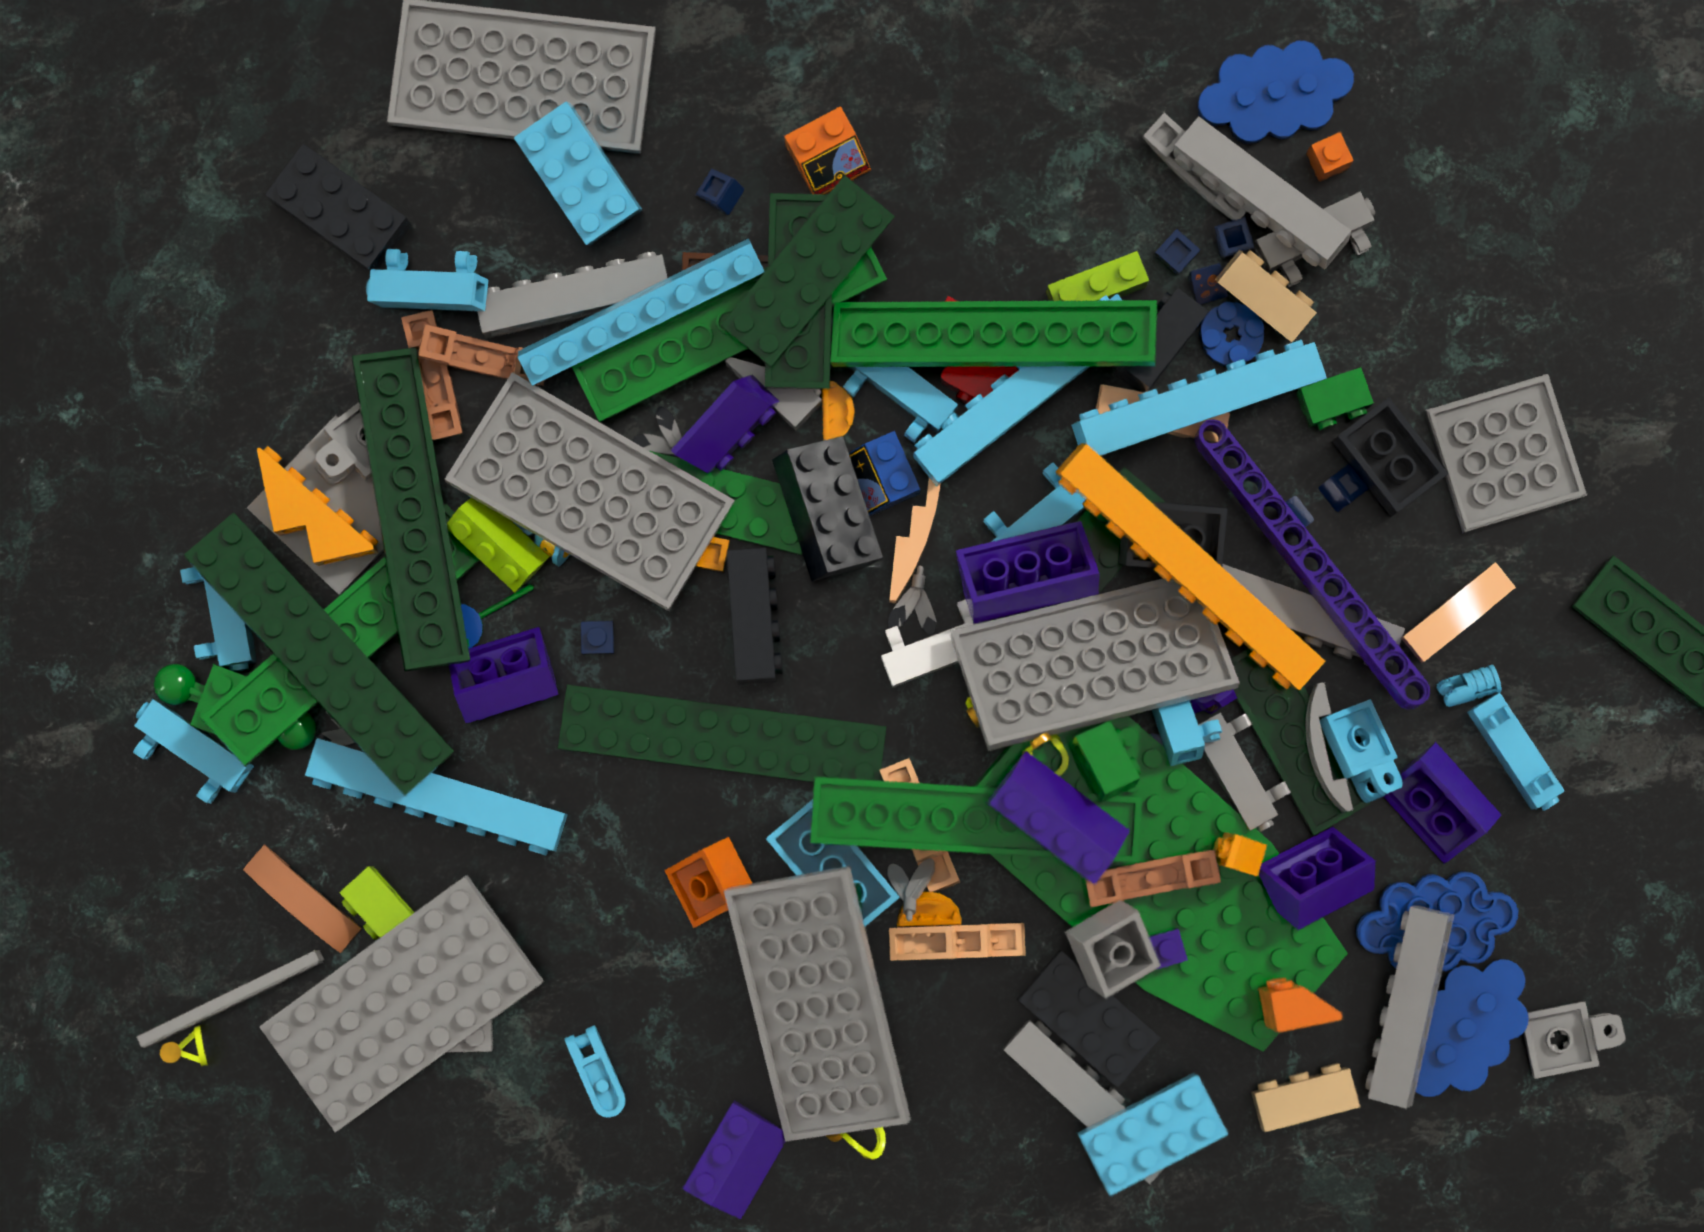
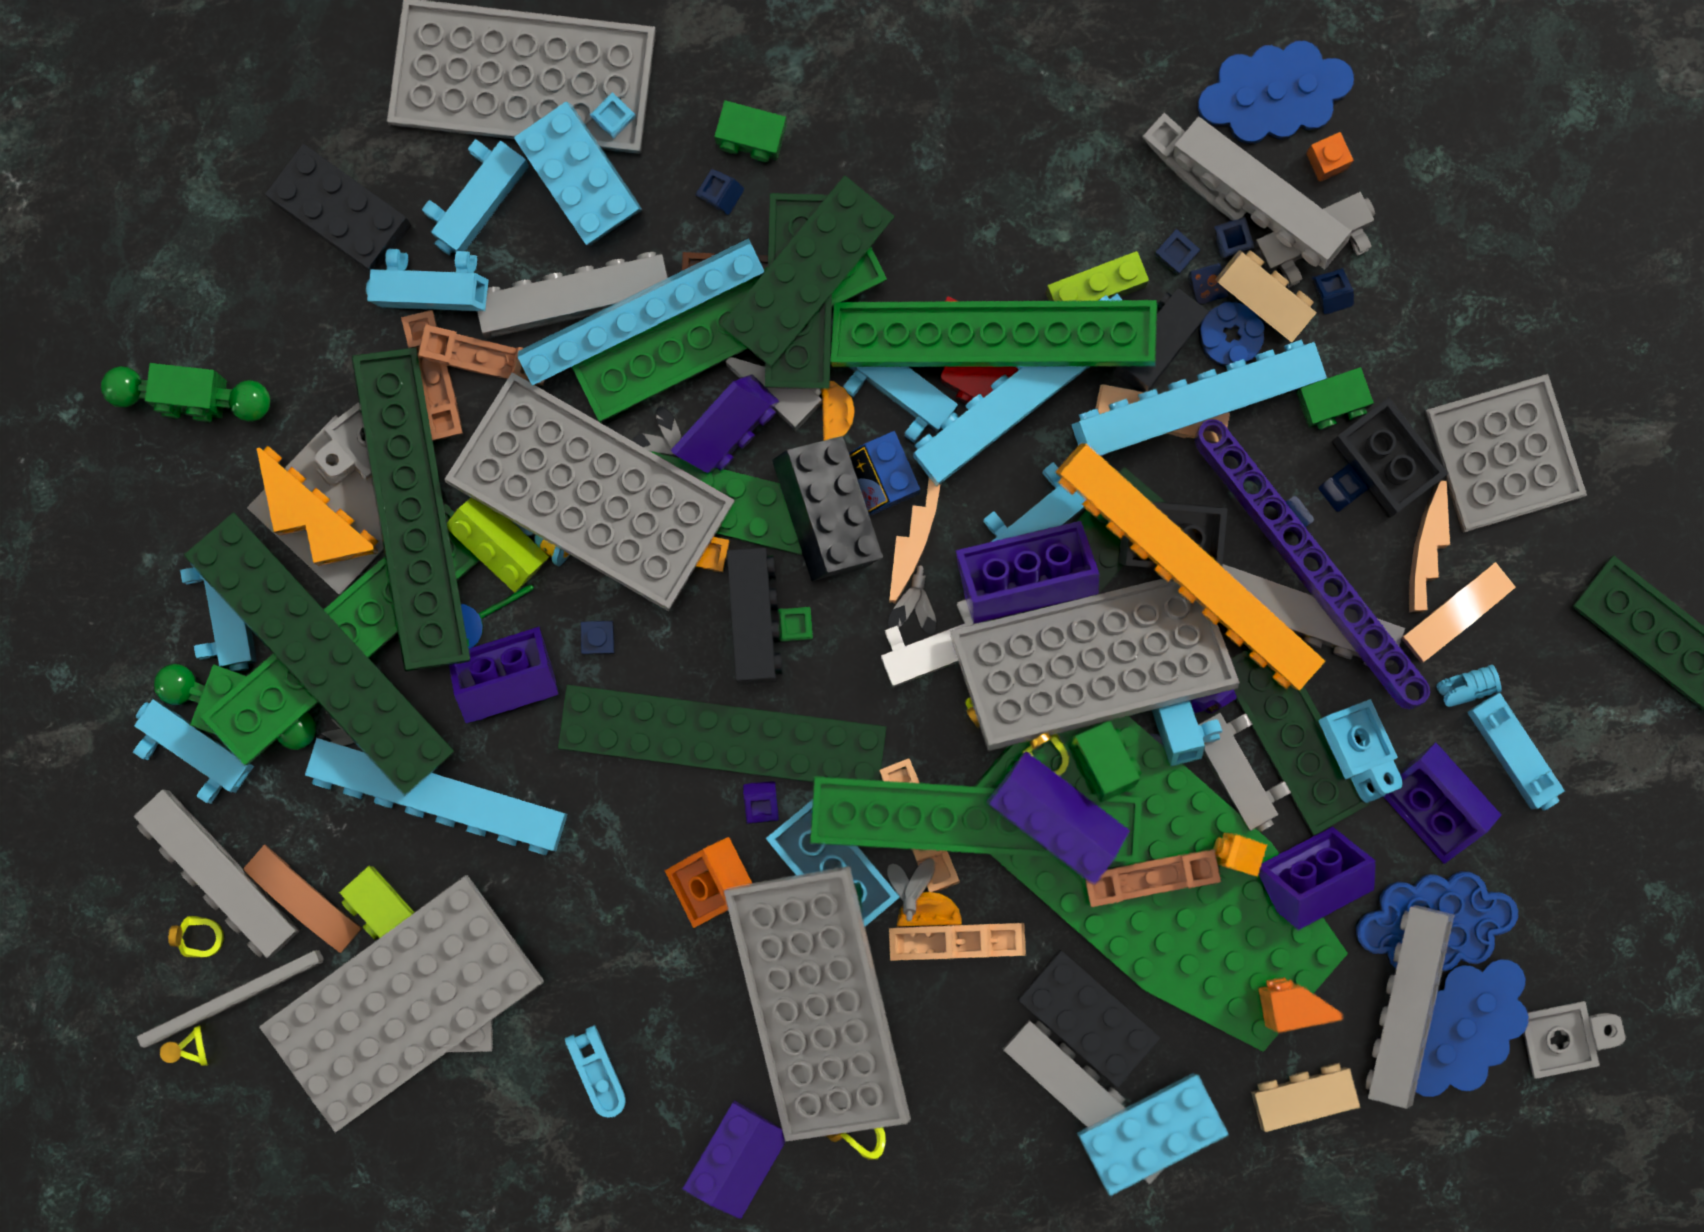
(176, 940): none -> neon yellow piece
(185, 391): none -> green brick
(216, 873): none -> light grey brick
(478, 199): none -> medium azure brick
(612, 115): none -> medium azure tile
(750, 131): none -> green brick
(760, 802): none -> dark purple slope
(795, 624): none -> green tile
(827, 151): slope -> none
(1113, 948): light grey brick -> none
(1168, 947): dark purple plate -> none
(1334, 291): none -> dark blue slope
(1336, 790): light grey slope -> none
(1432, 535): none -> light nougat slope

